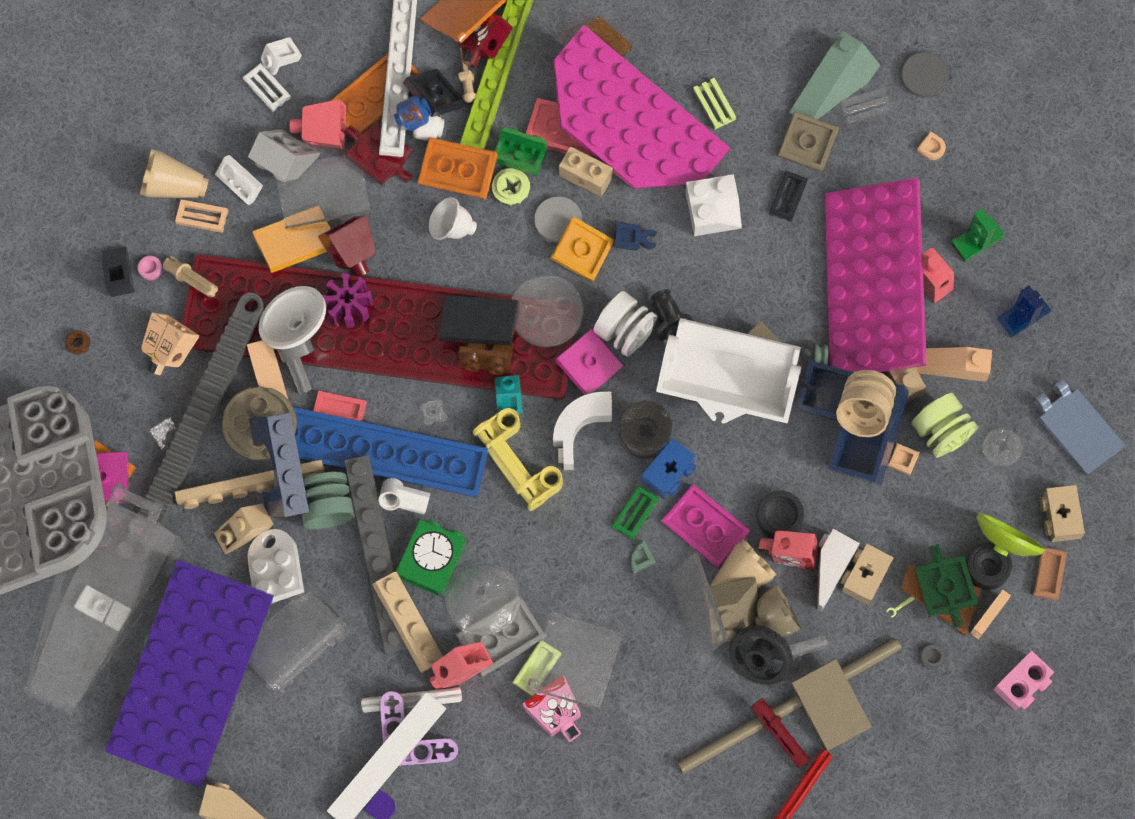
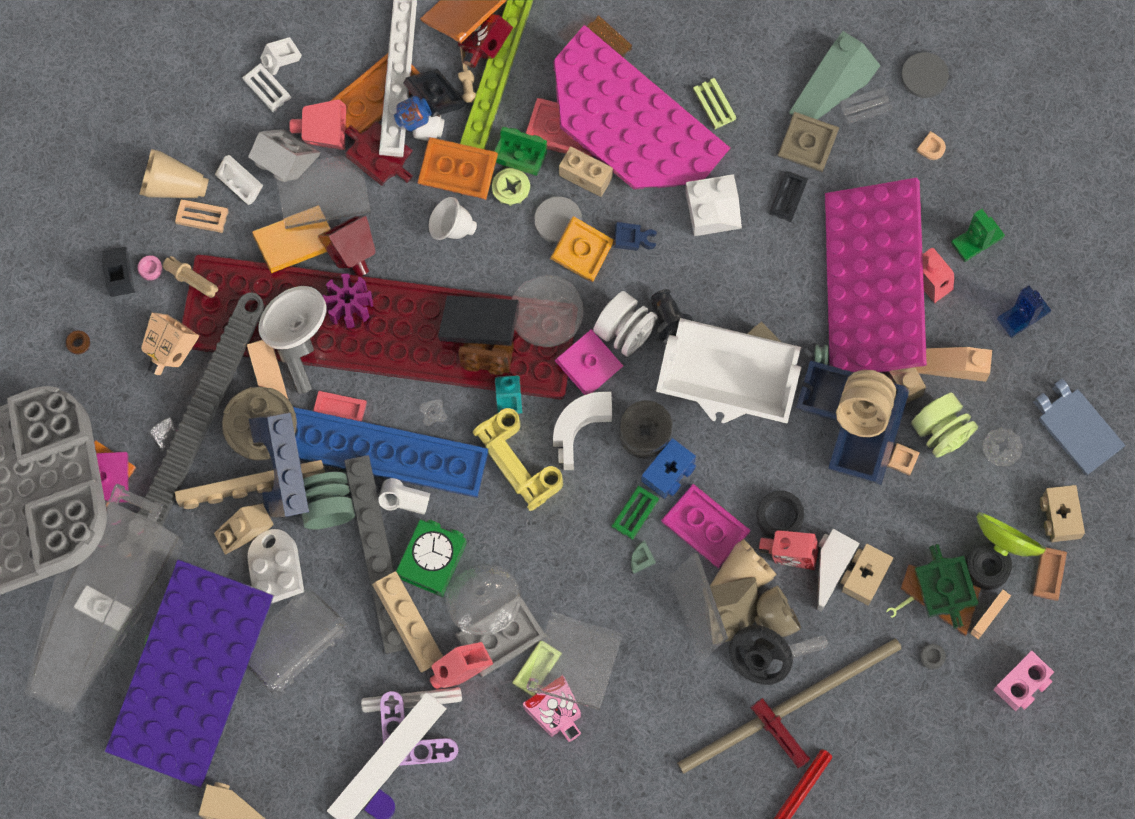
(831, 705): dark tan tile -> none

